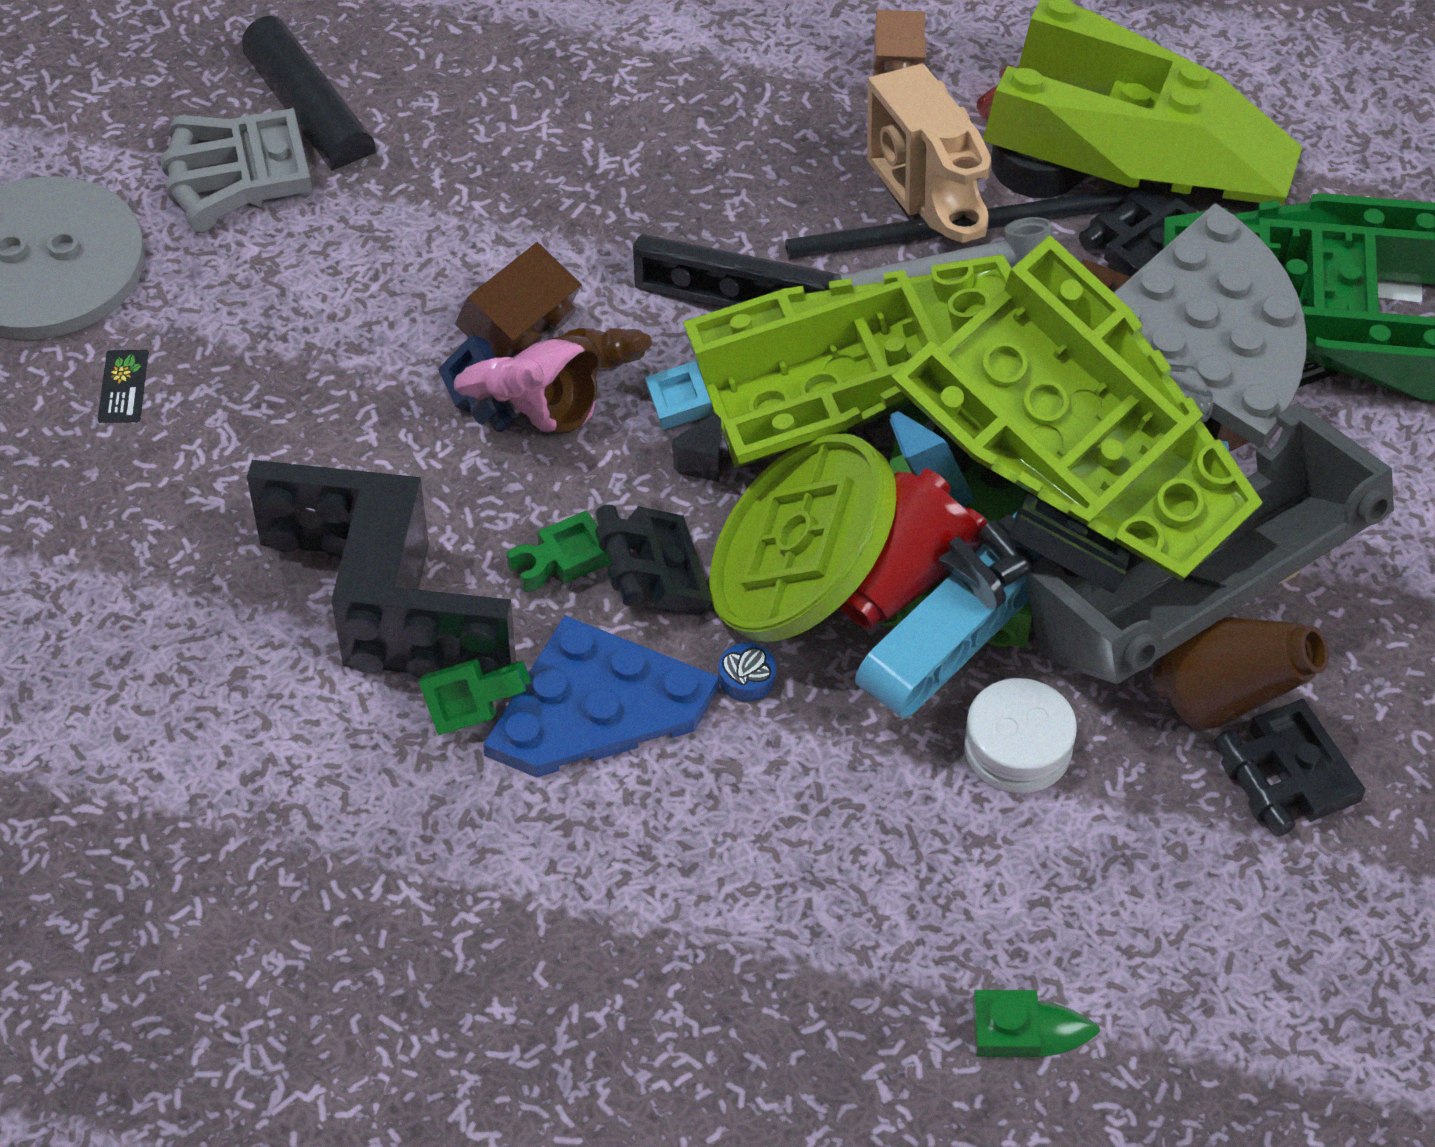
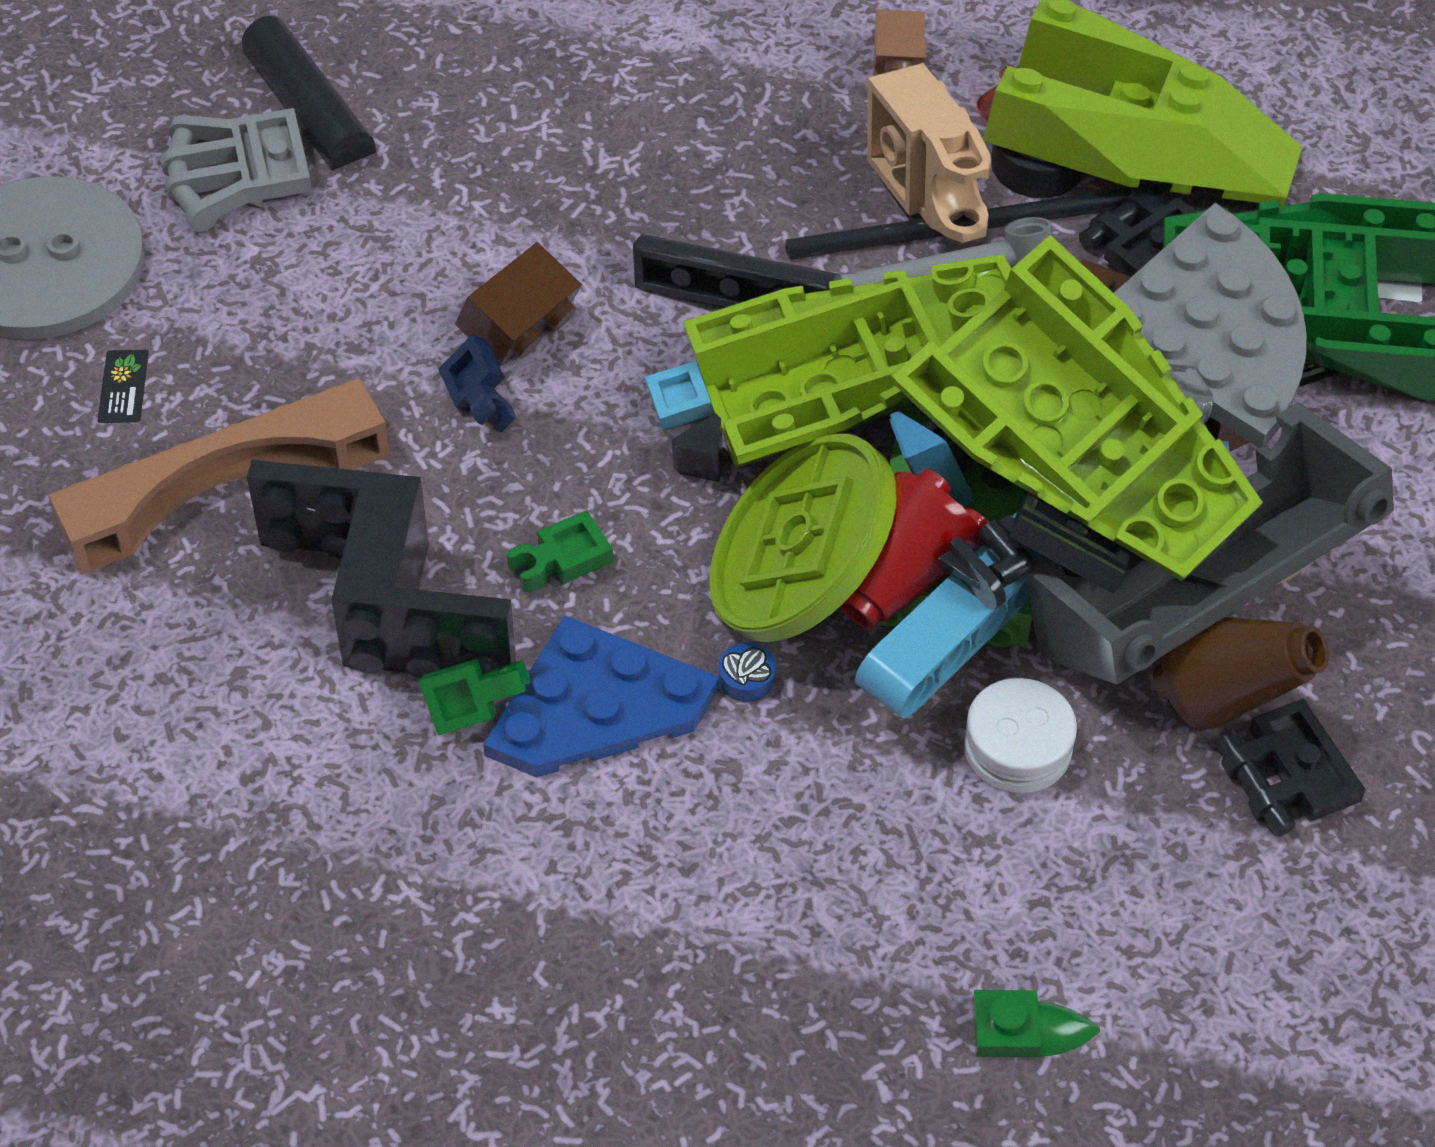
(117, 510): none -> nougat arch
(555, 377): hair -> none
(665, 560): black plate -> none

